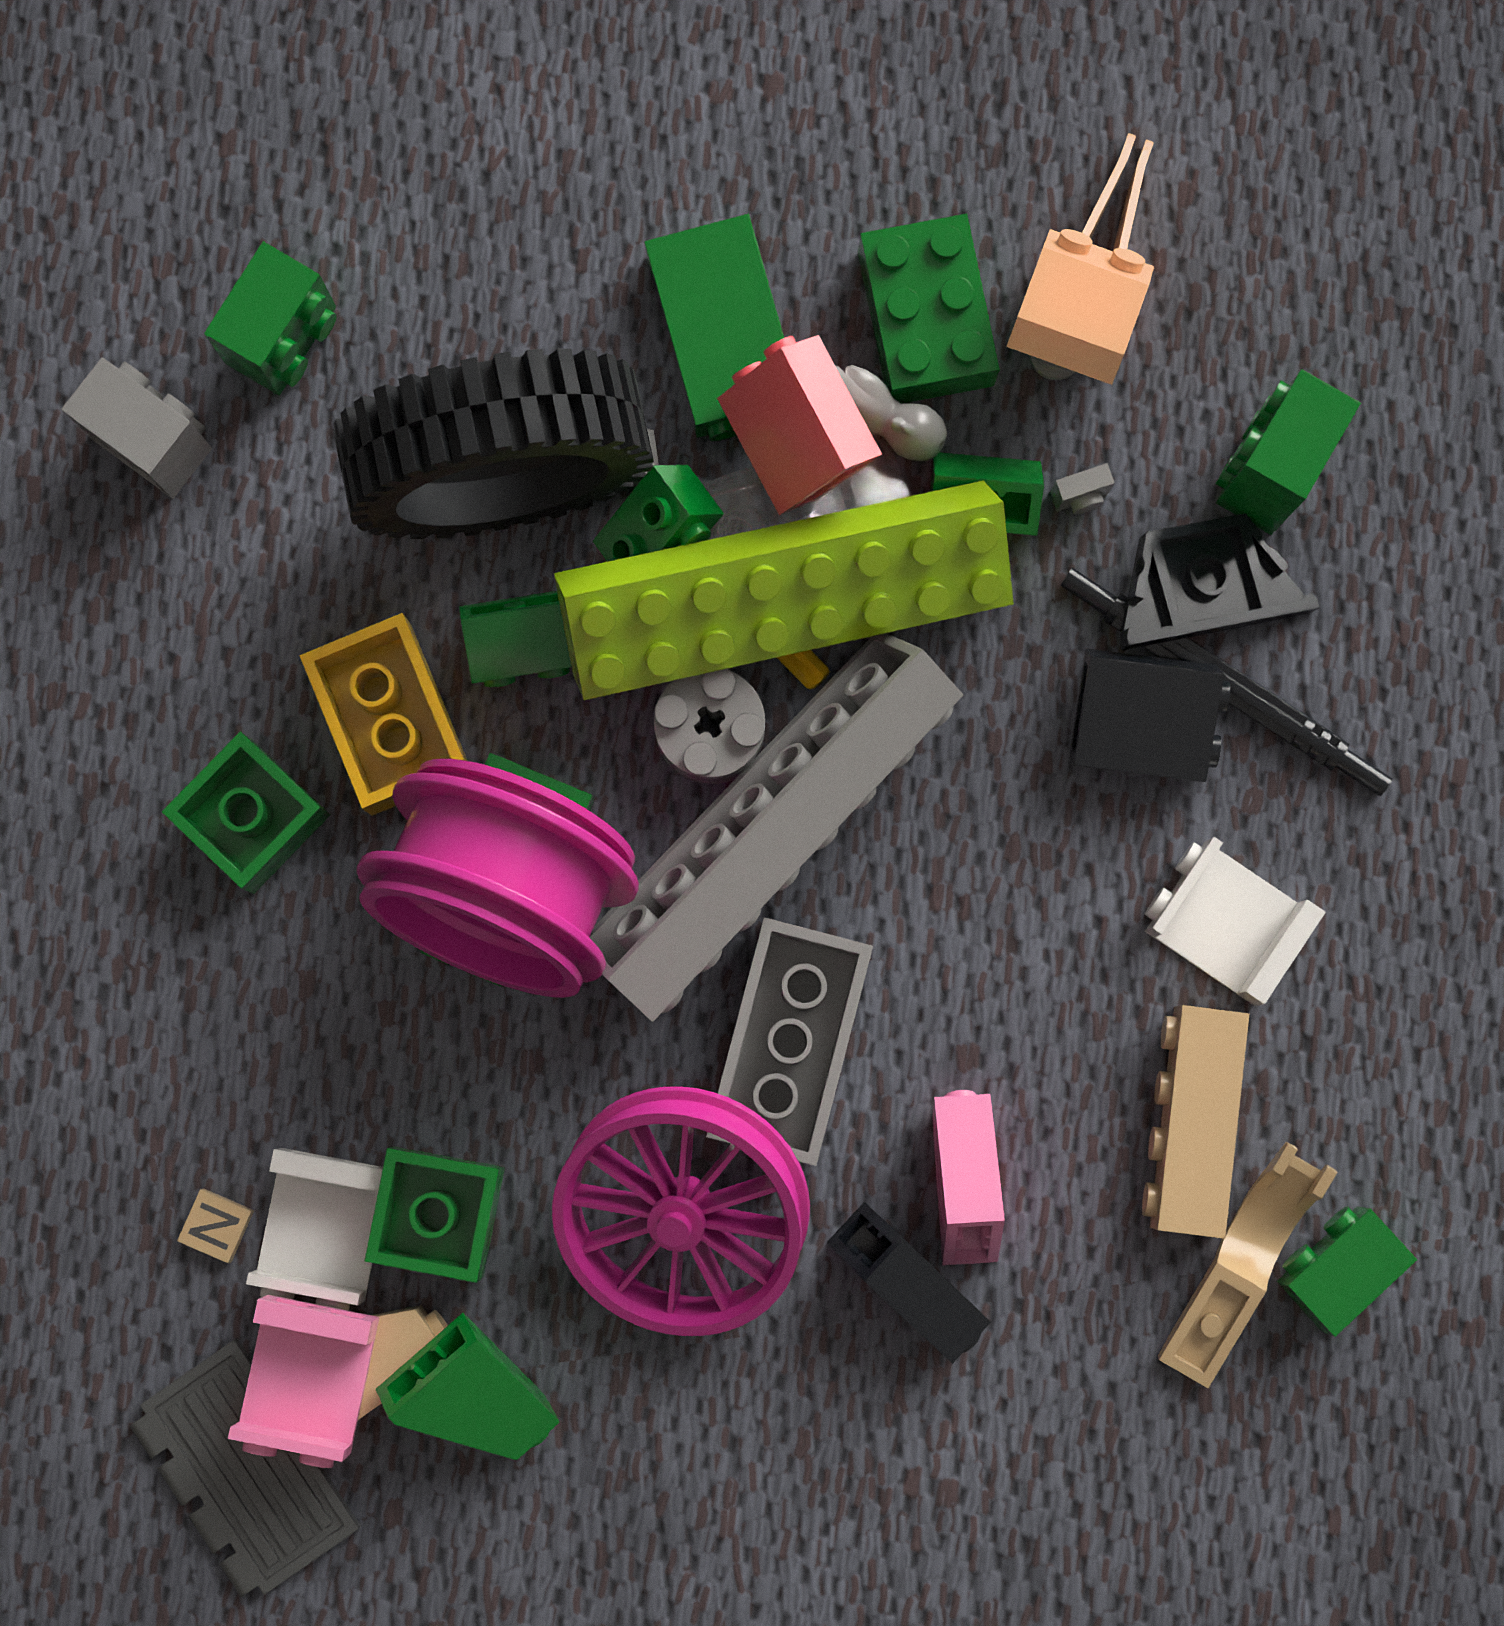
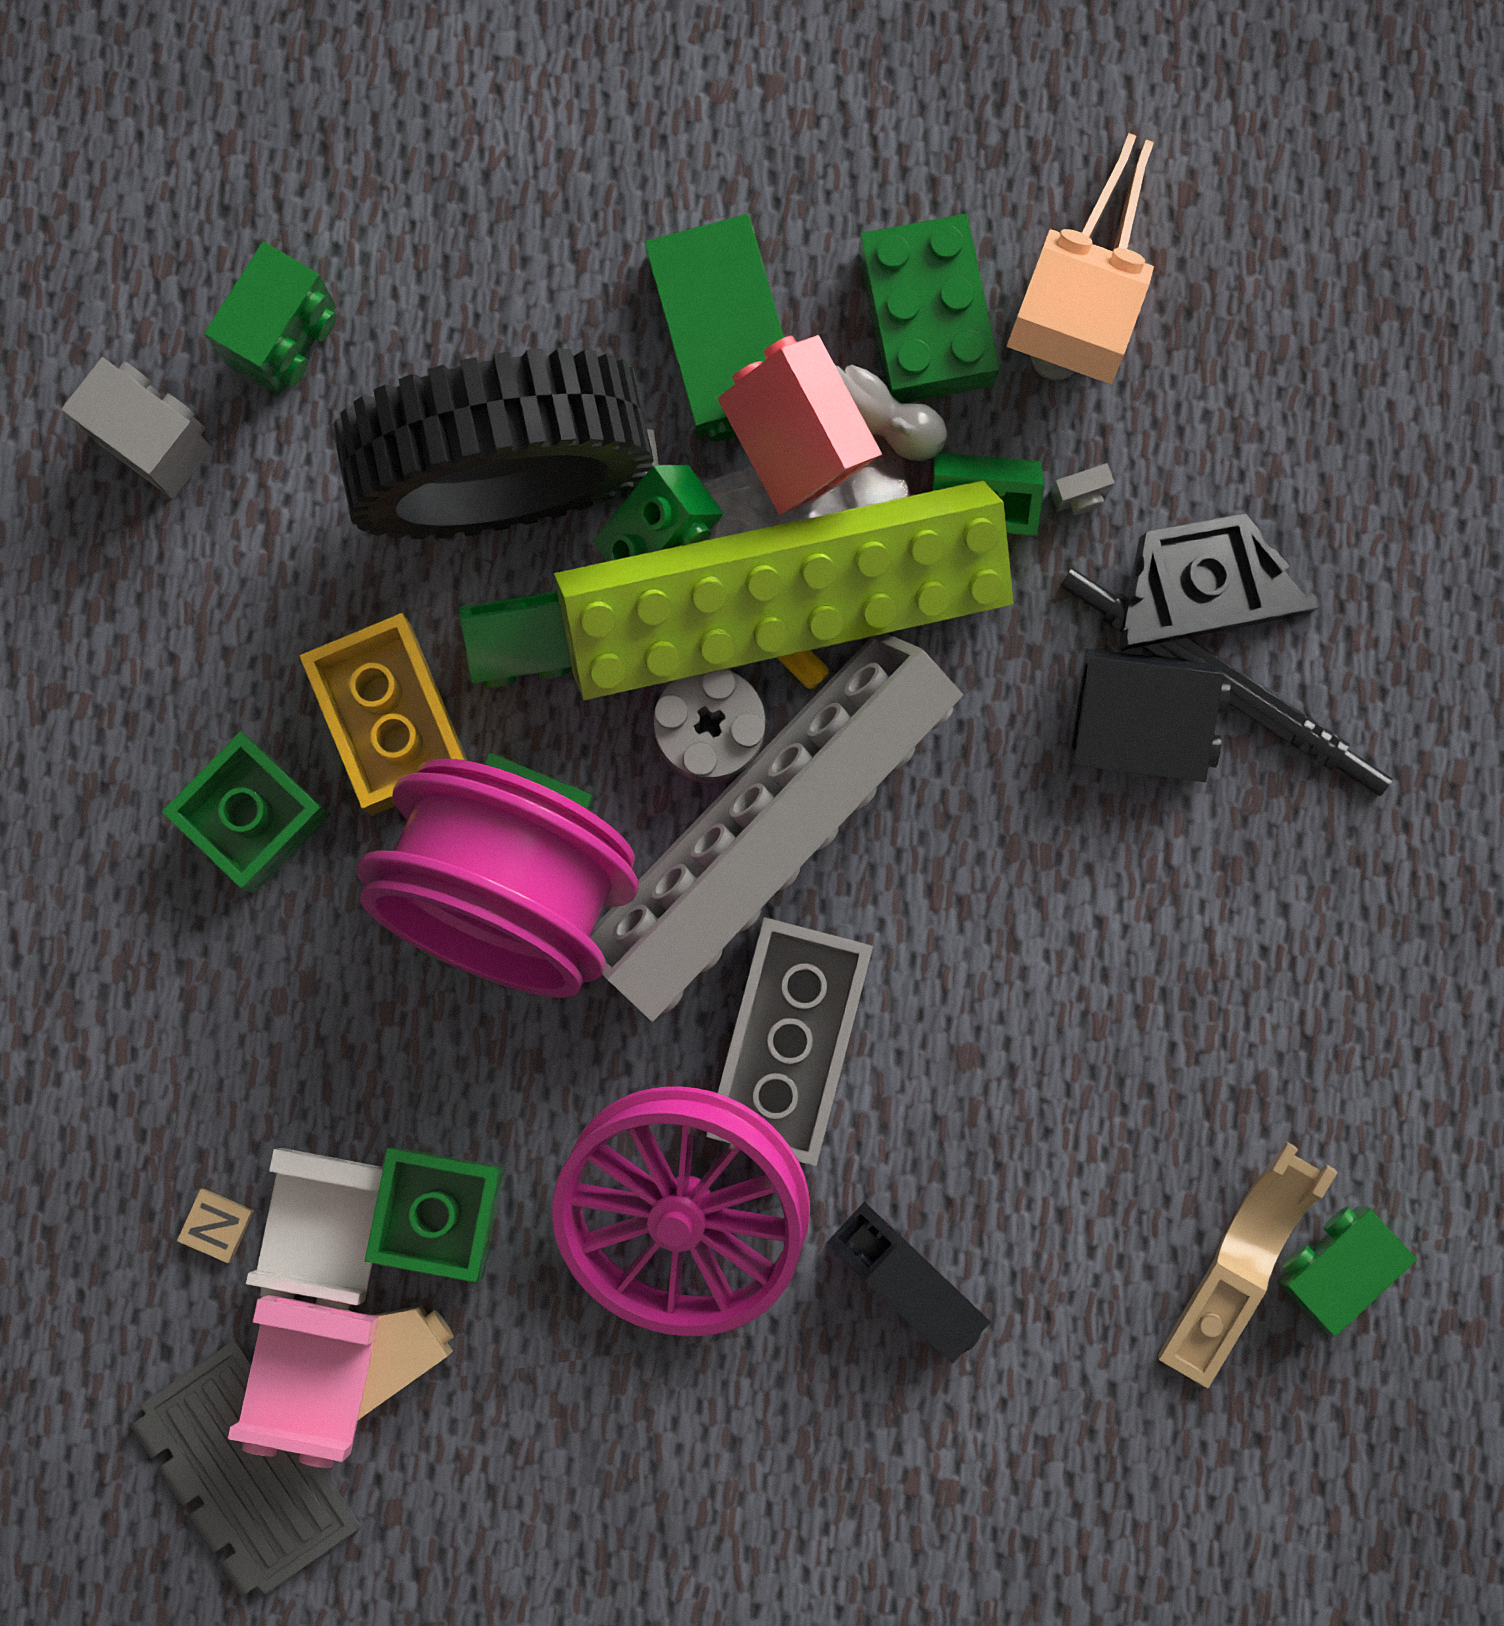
(468, 1394): green slope -> none
(967, 1178): bright pink slope -> none
(1197, 1121): tan brick -> none
(1231, 922): white panel -> none
(1285, 450): green brick -> none

